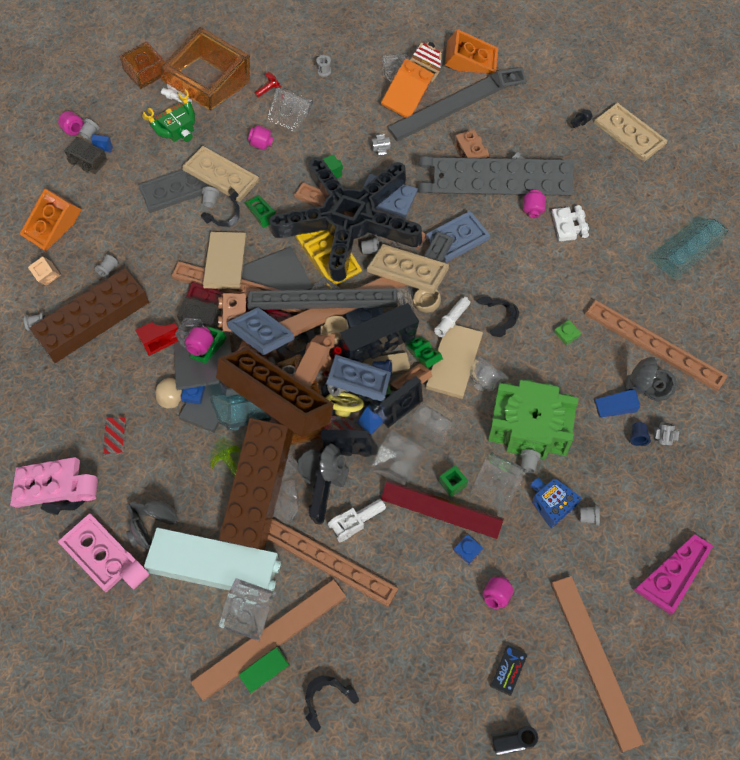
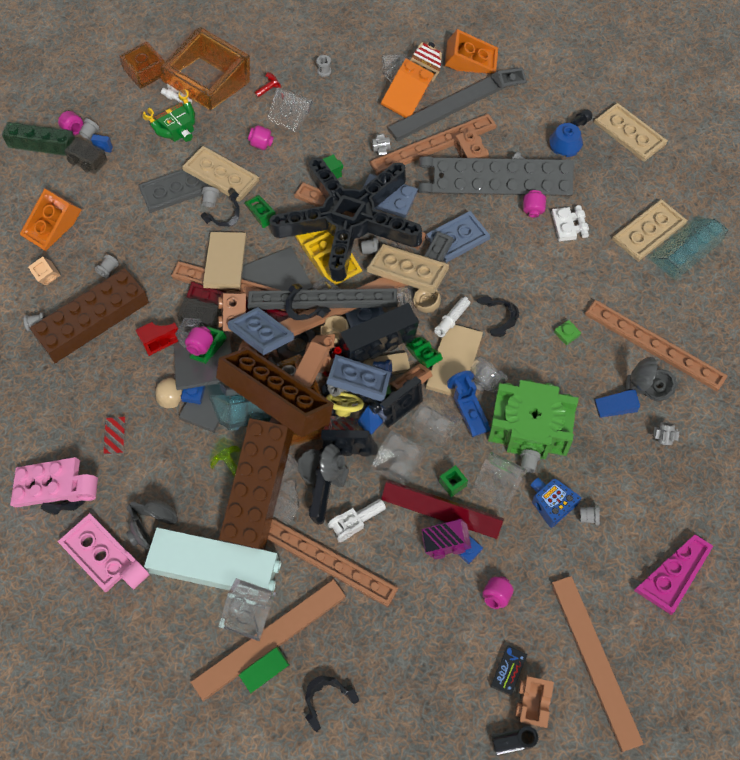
(37, 138): none -> clear green brick
(294, 289): none -> black helmet
(432, 144): none -> nougat tile
(446, 539): none -> magenta brick
(468, 403): none -> blue piece
(535, 701): none -> nougat cylinder
(566, 140): none -> blue cone
(640, 434): dark blue piece -> none
(649, 230): none -> tan tile

